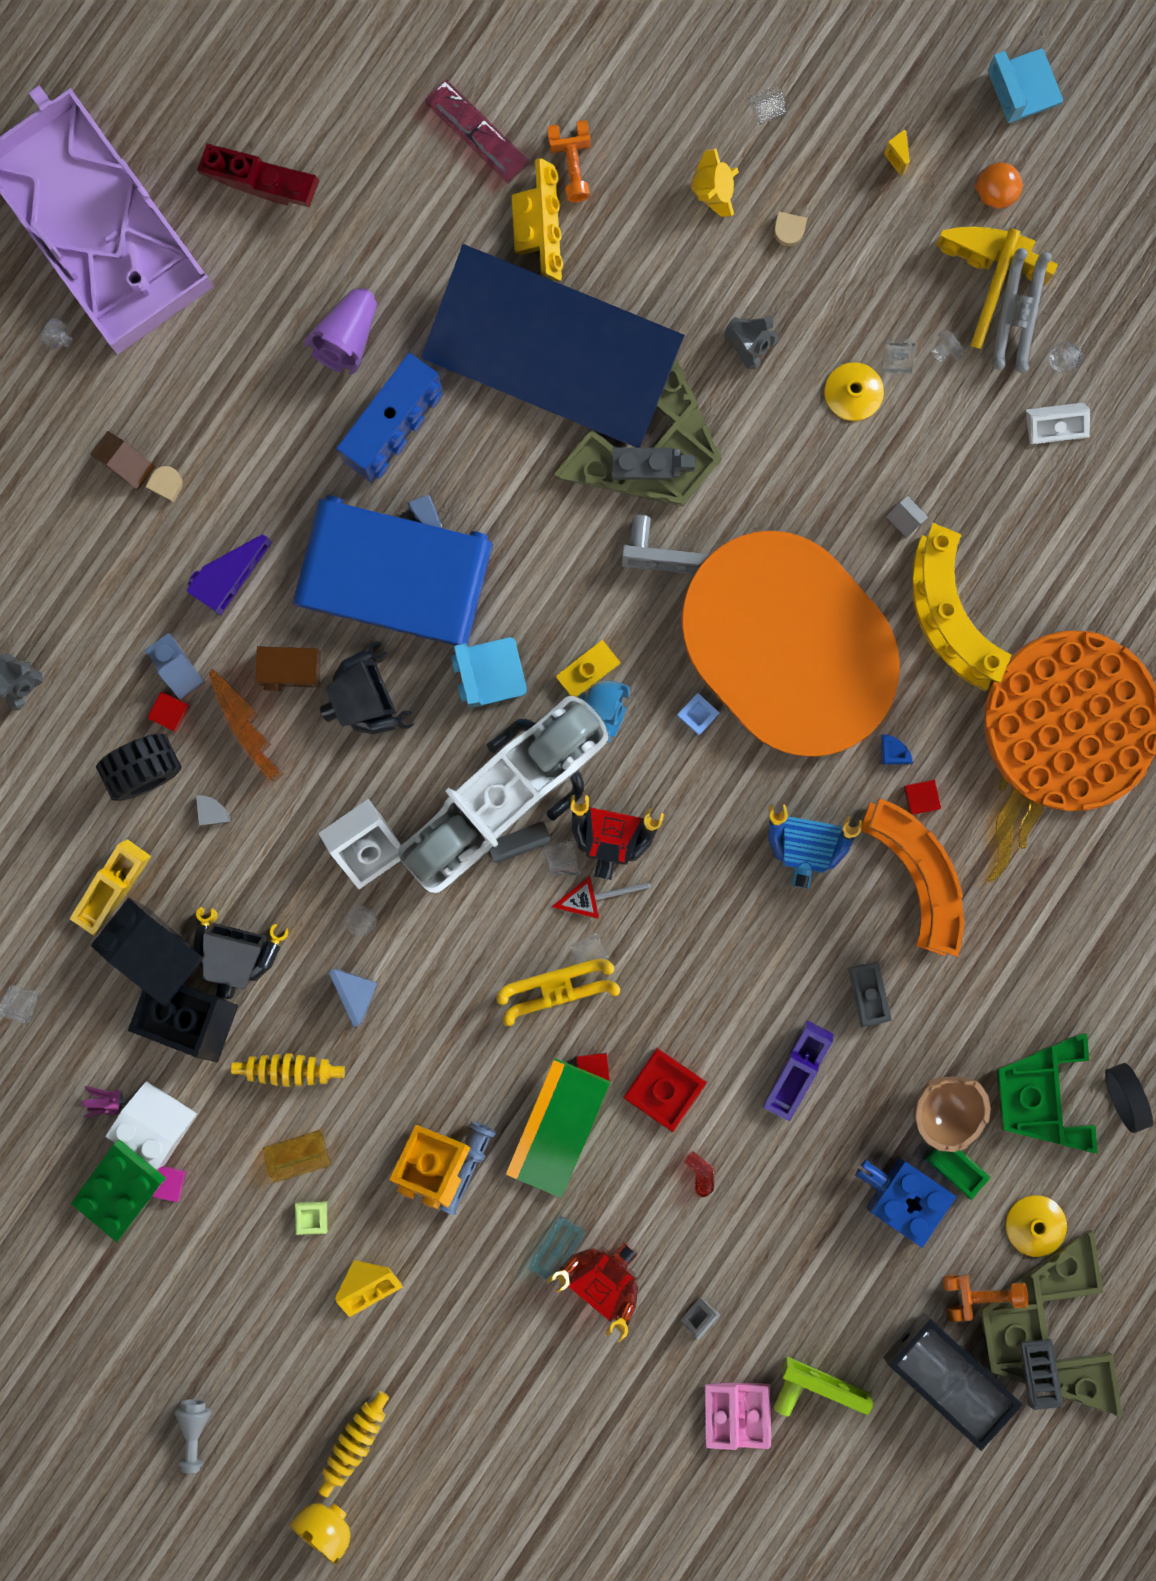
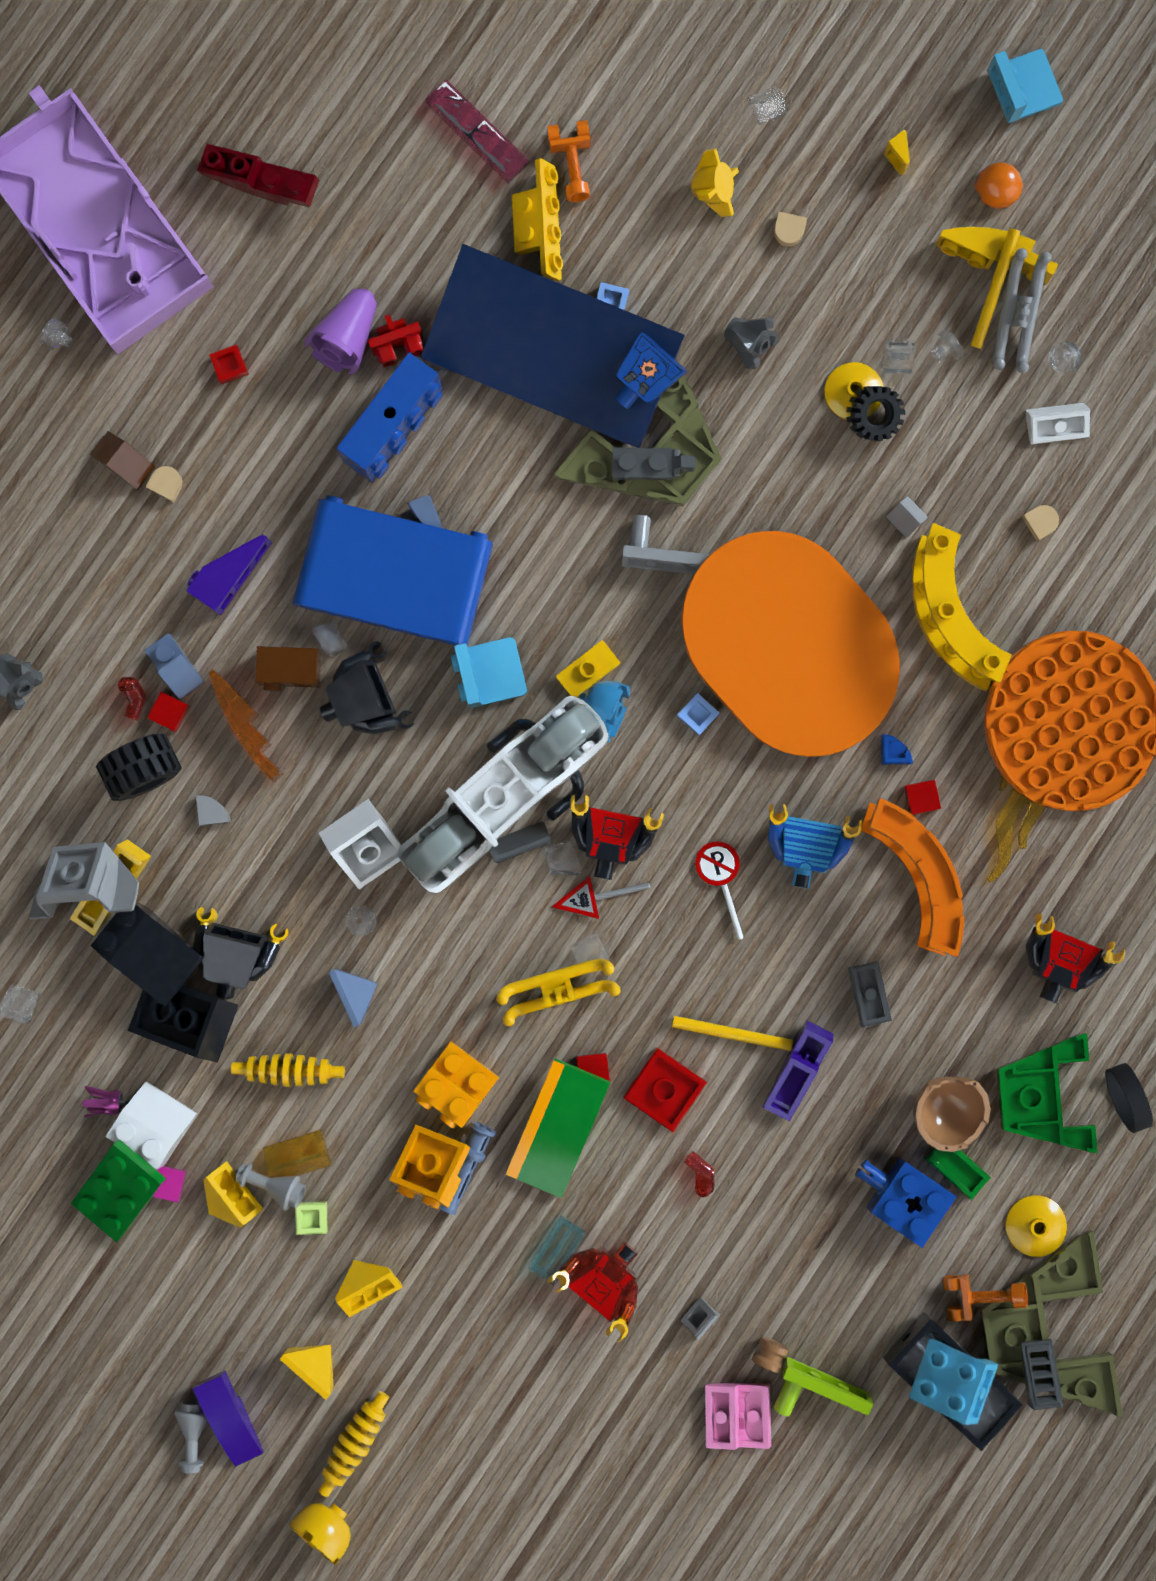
(85, 874): none -> light grey piece
(135, 696): none -> clear red arm
(228, 364): none -> red tile
(228, 1418): none -> dark purple slope
(229, 1200): none -> yellow slope
(285, 1190): none -> light grey piece
(313, 1366): none -> yellow slope
(330, 639): none -> clear slope
(395, 335): none -> red hips
(455, 1085): none -> light orange plate
(613, 295): none -> light blue tile
(647, 372): none -> torso
(718, 865): none -> piece
(732, 1033): none -> yellow bar
(770, 1354): none -> medium nougat wheel
(892, 413): none -> black tyre
(953, 1382): none -> medium azure bracket
(1041, 521): none -> tan tile
(1066, 960): none -> torso

